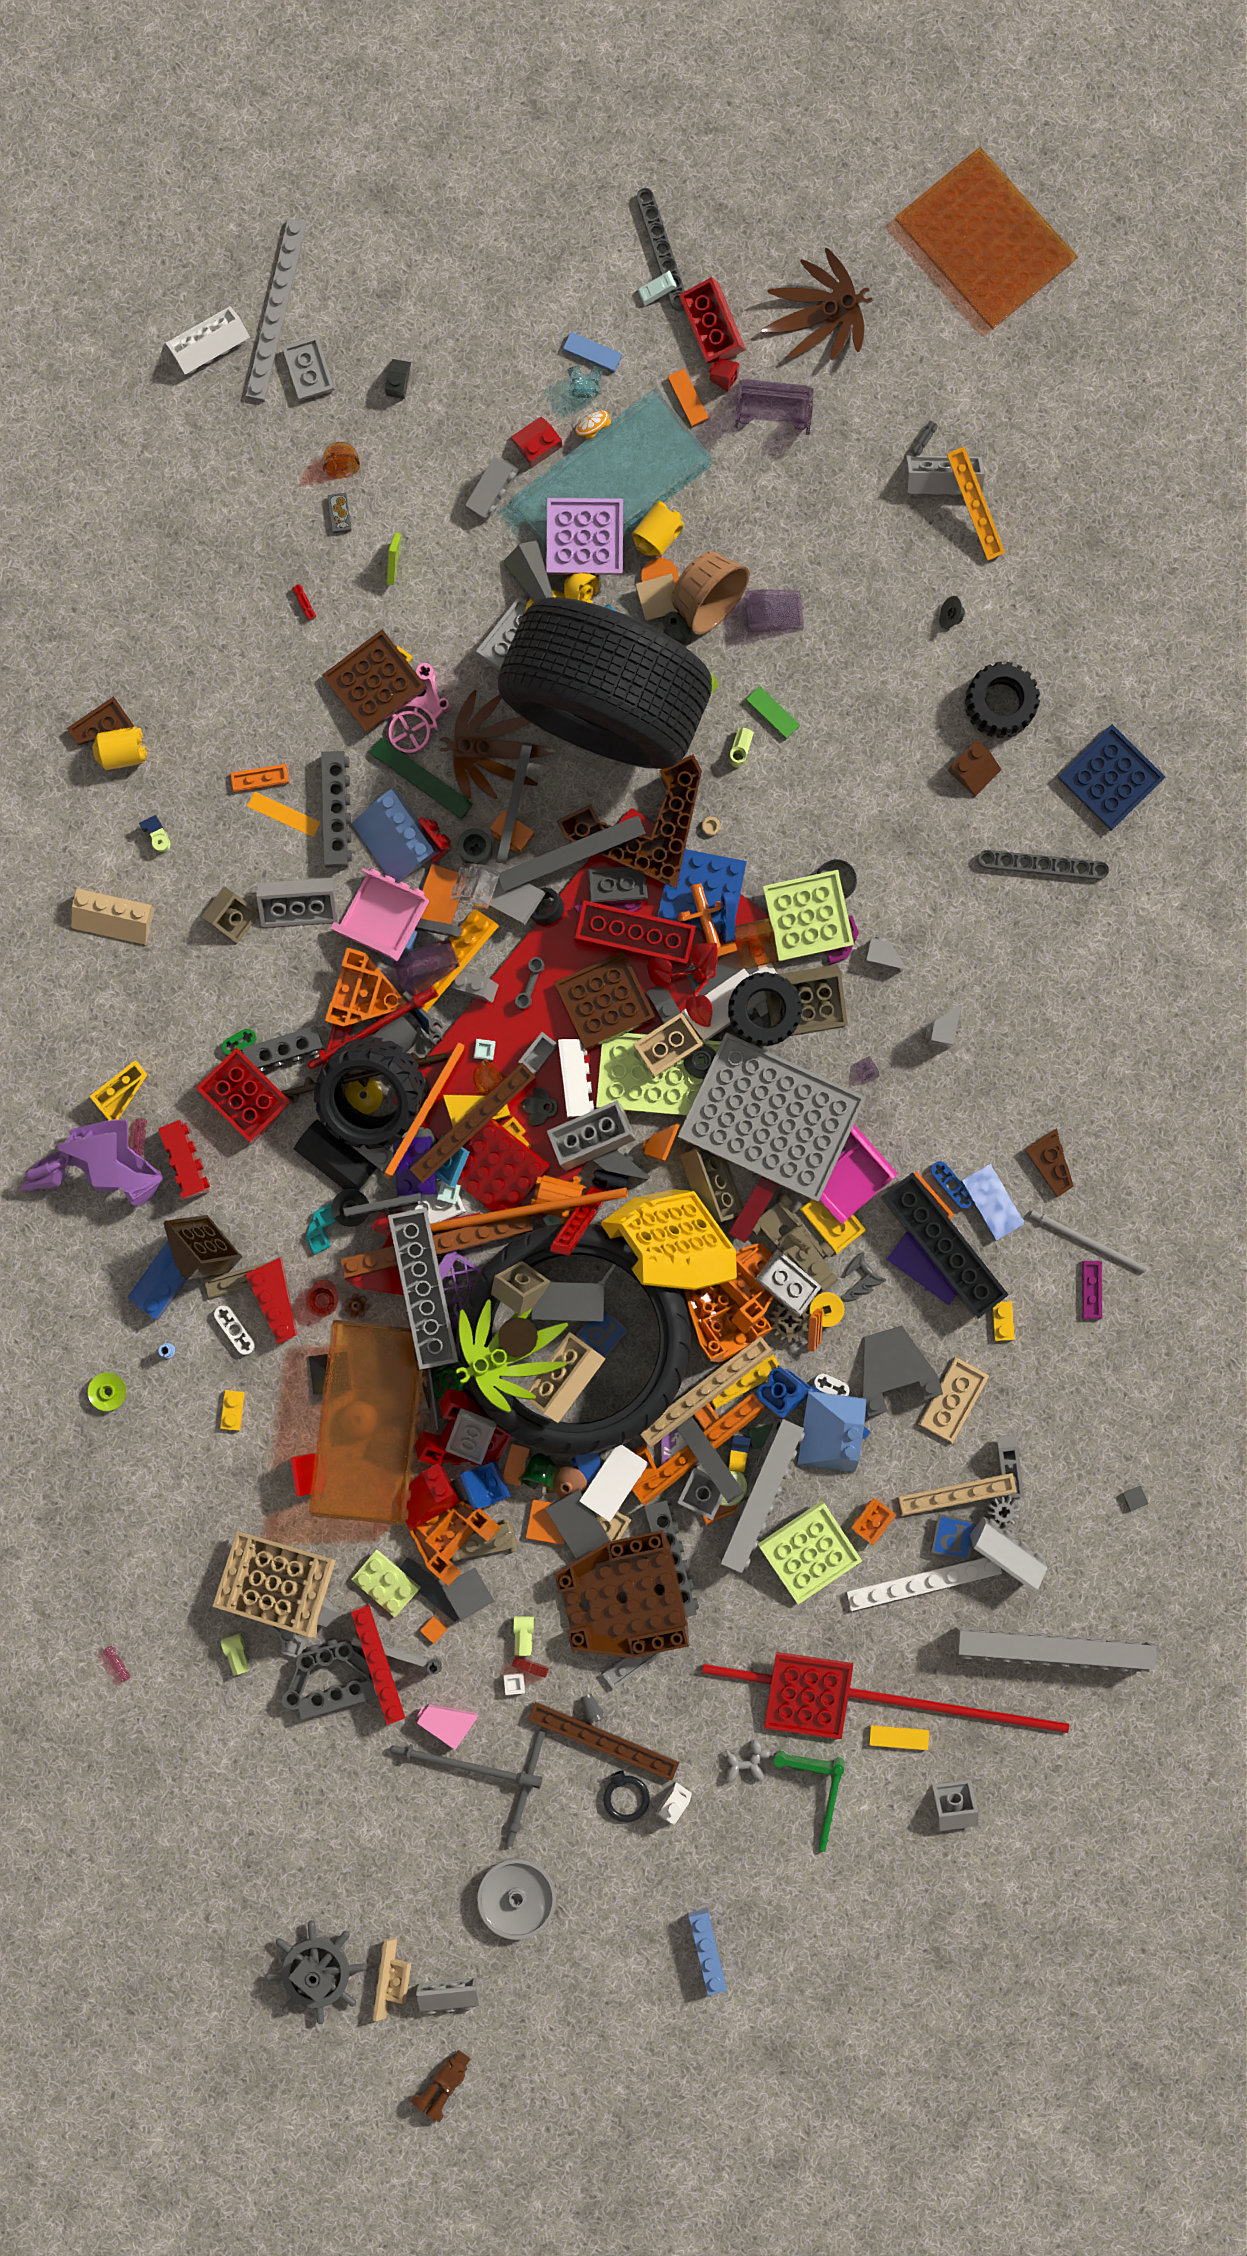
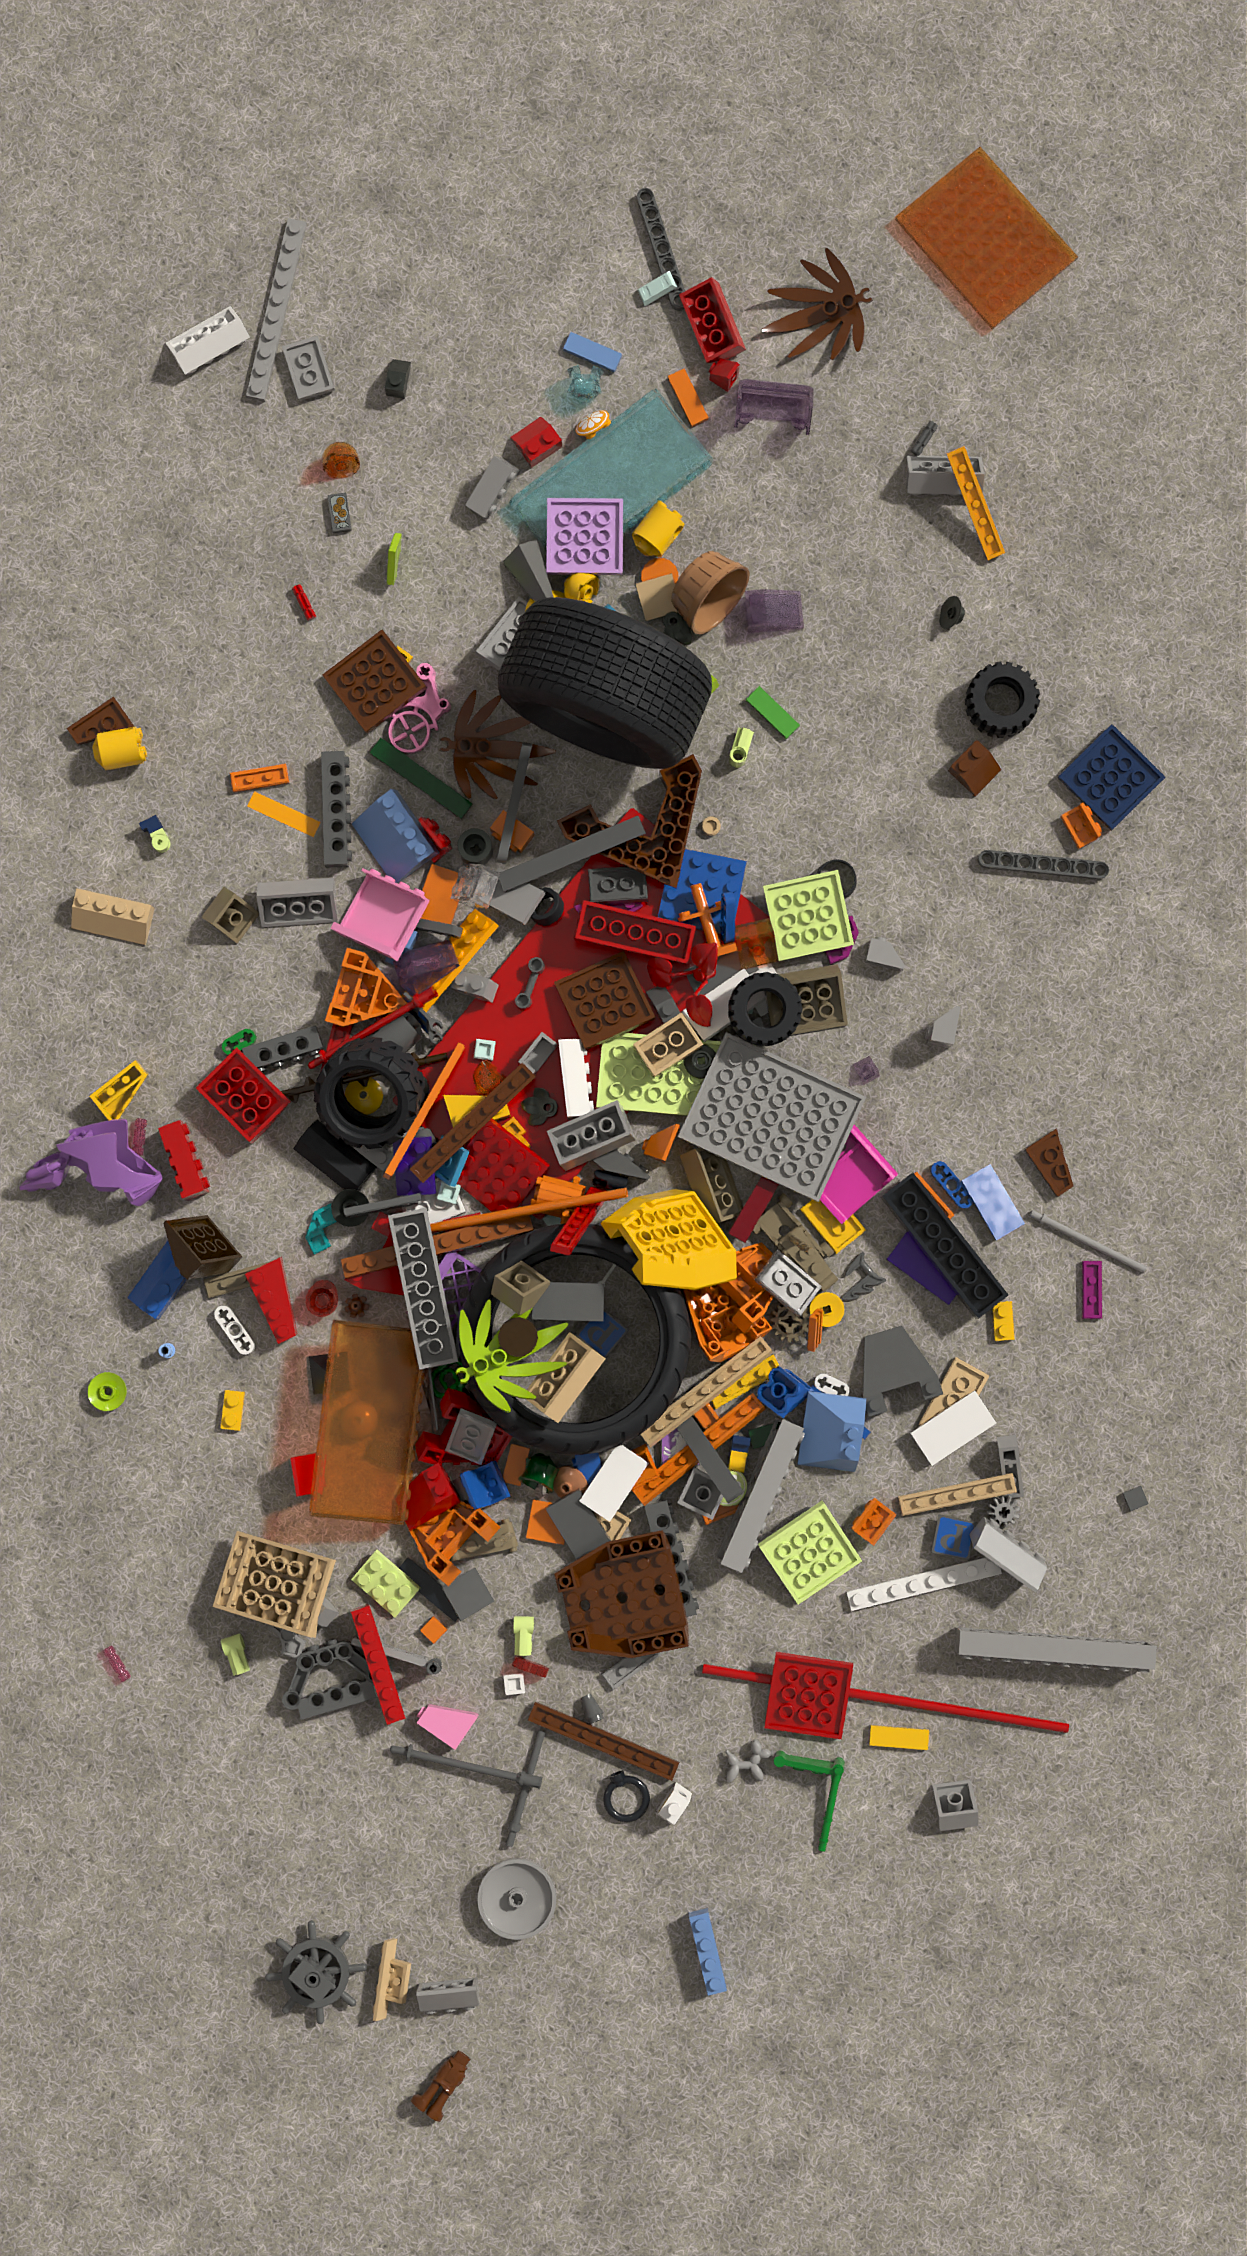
(953, 1428): none -> white tile
(1081, 825): none -> orange bracket

